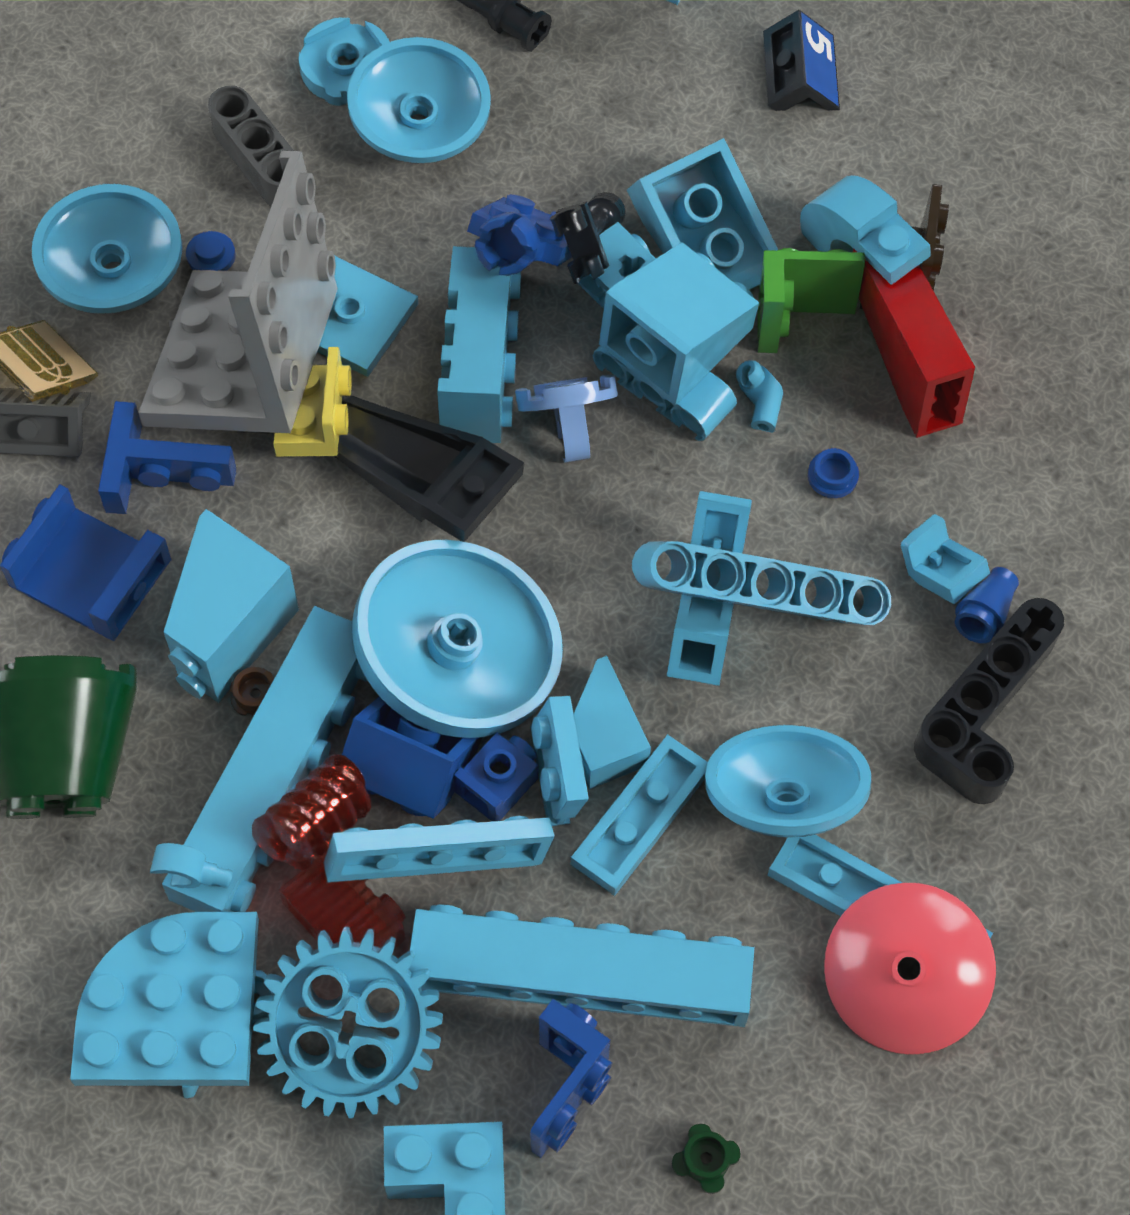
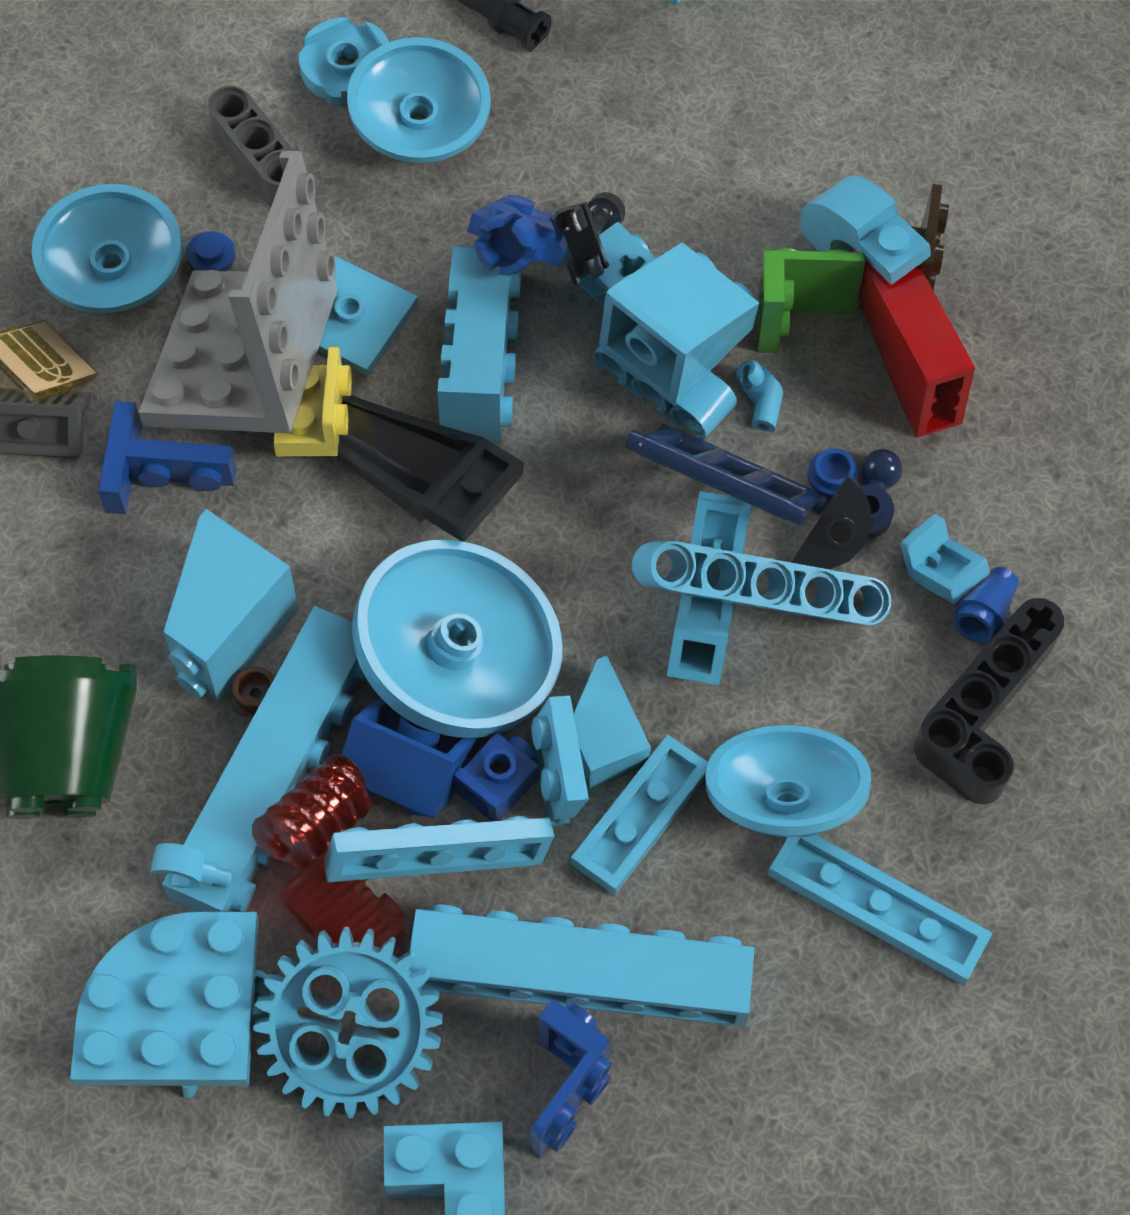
(83, 565): blue panel -> none
(568, 402): light blue tile -> none
(703, 1141): dark green plate -> none
(707, 209): medium azure slope -> none
(728, 473): none -> dark blue bar
(800, 63): black panel -> none
(840, 529): none -> black plate
(881, 471): none -> dark blue plate
(953, 977): coral dish -> none

